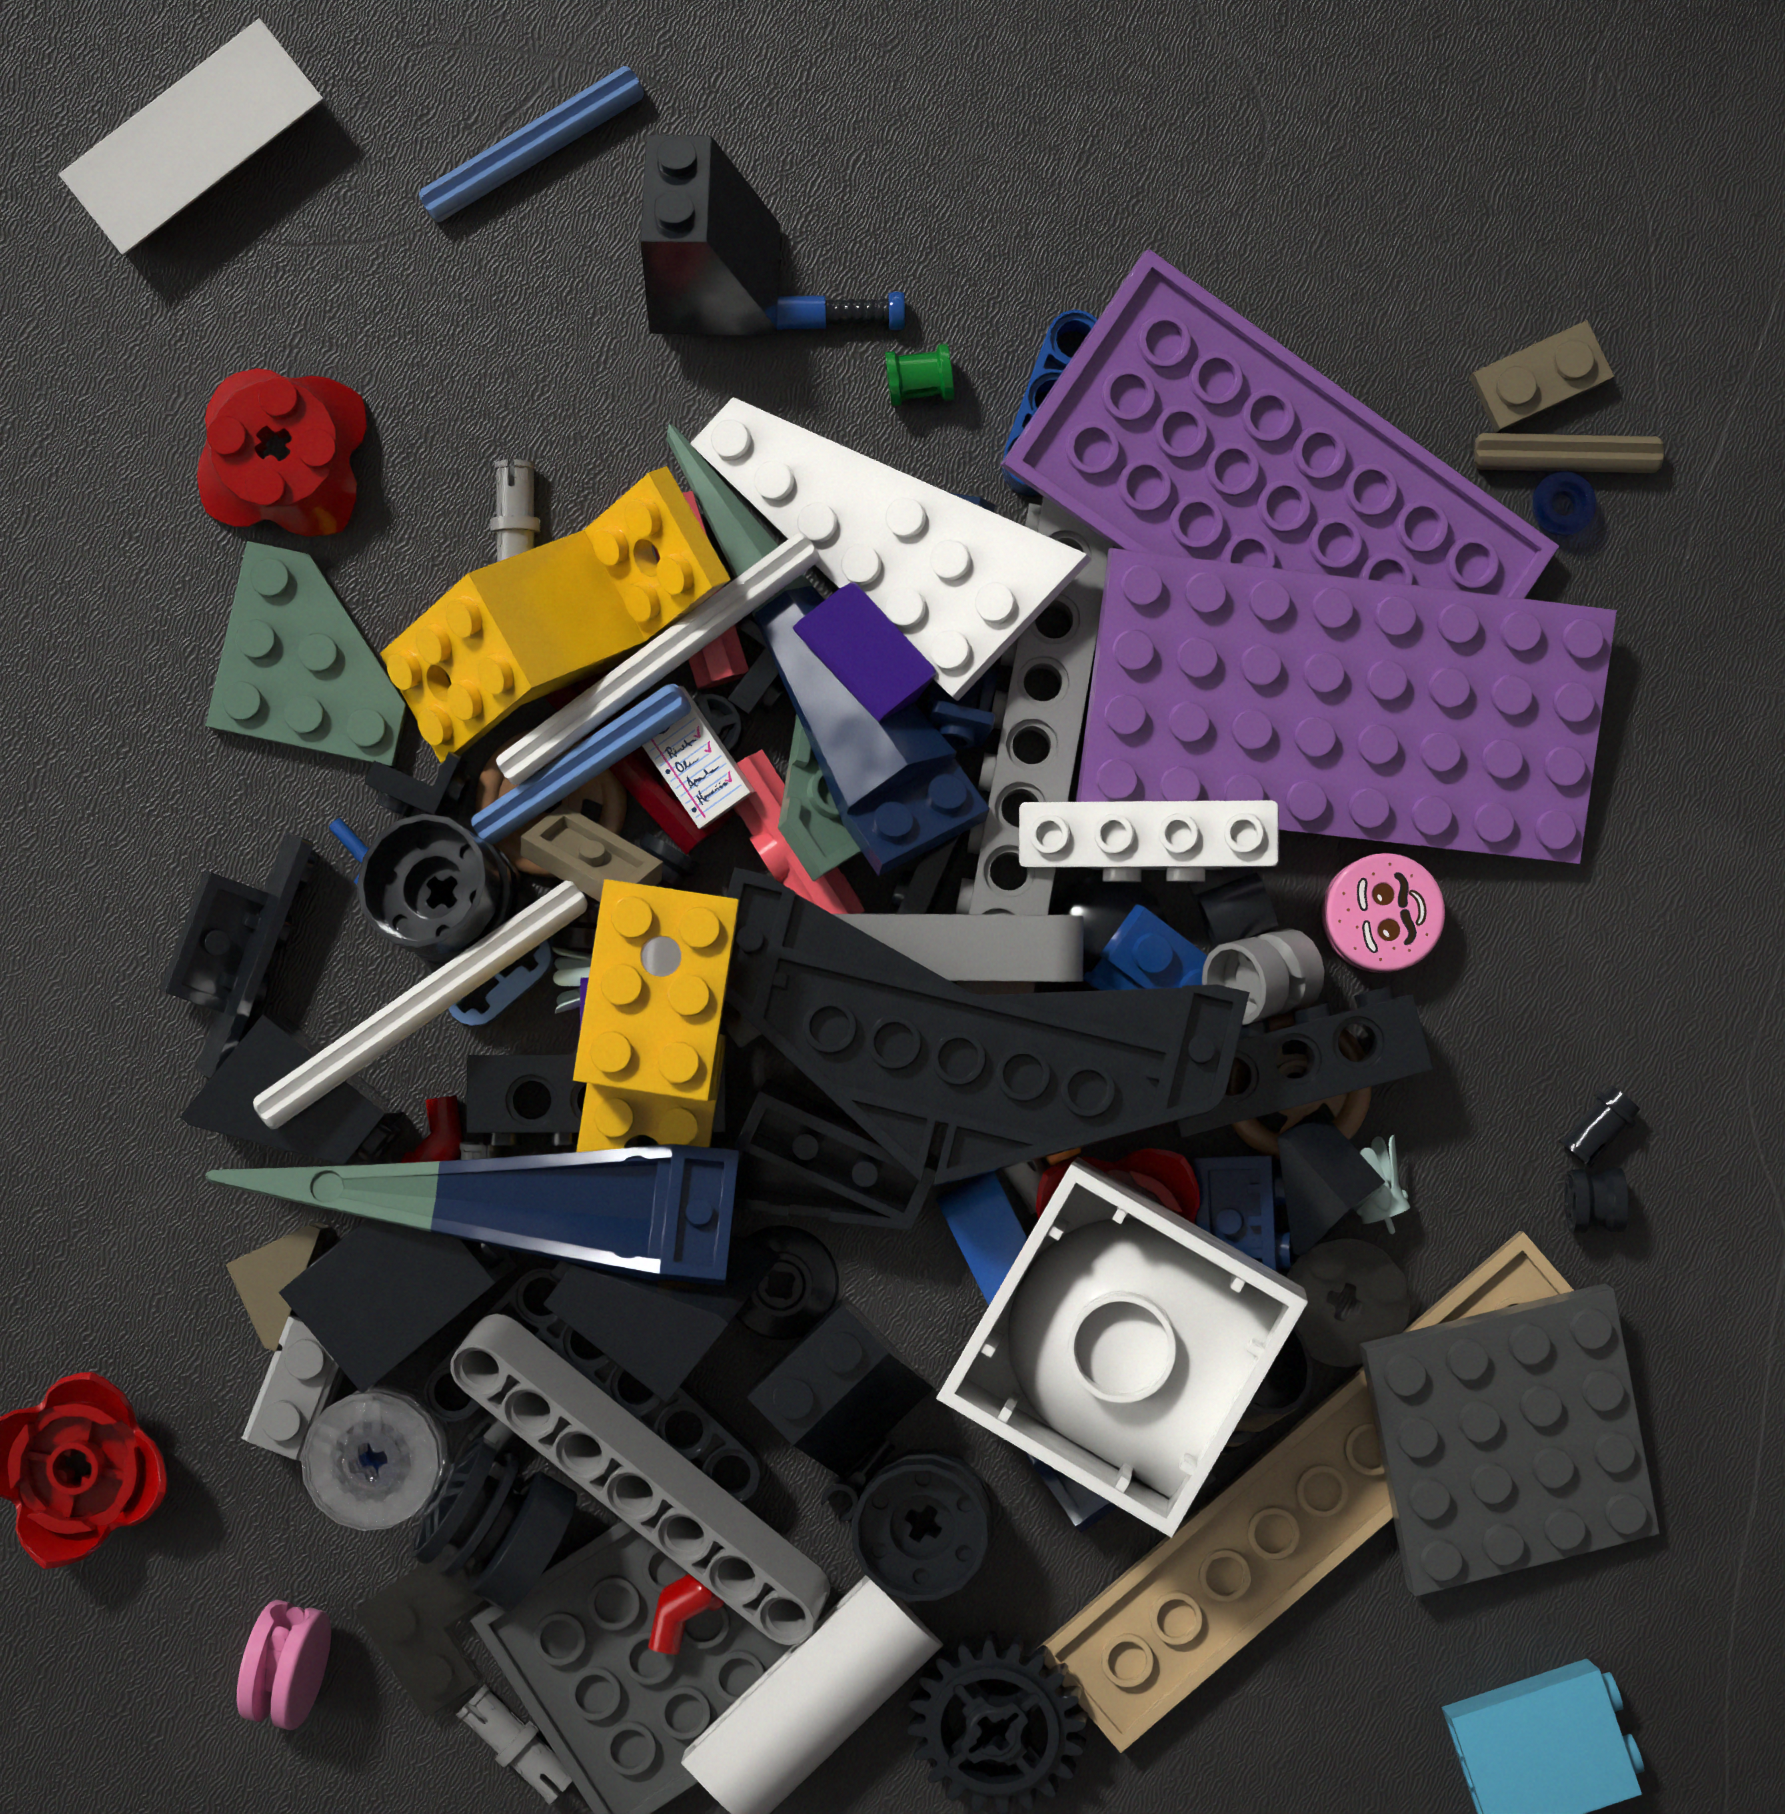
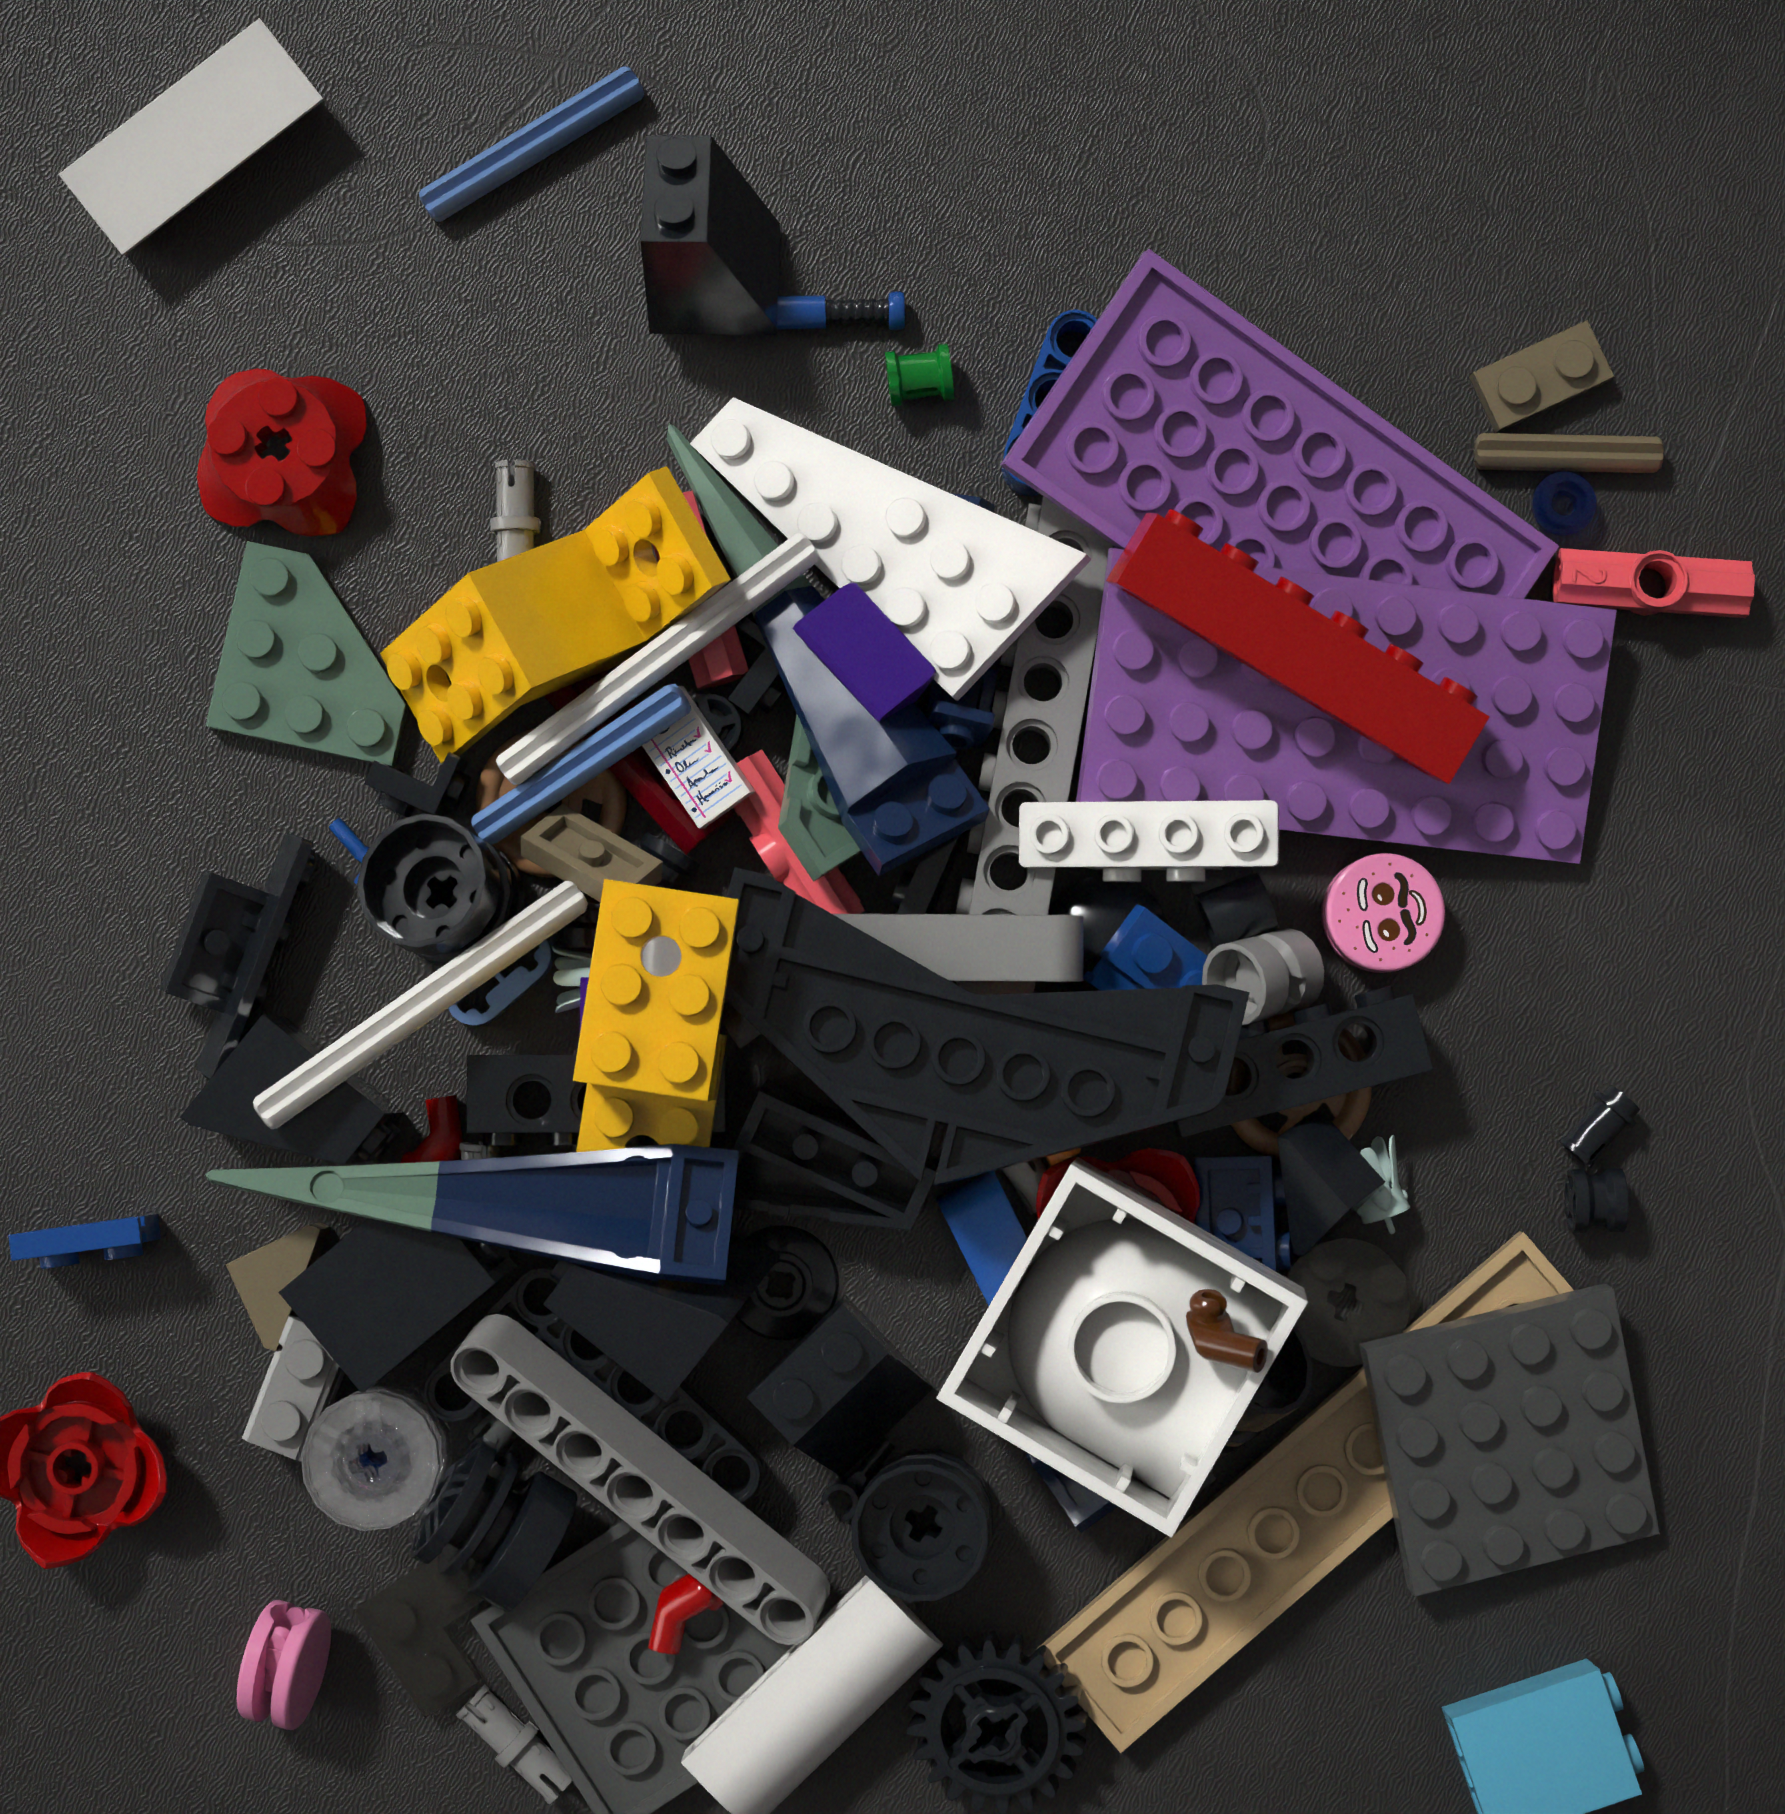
(62, 1244): none -> blue plate
(1215, 1336): none -> reddish brown arm
(1297, 646): none -> red brick
(1691, 583): none -> coral piece

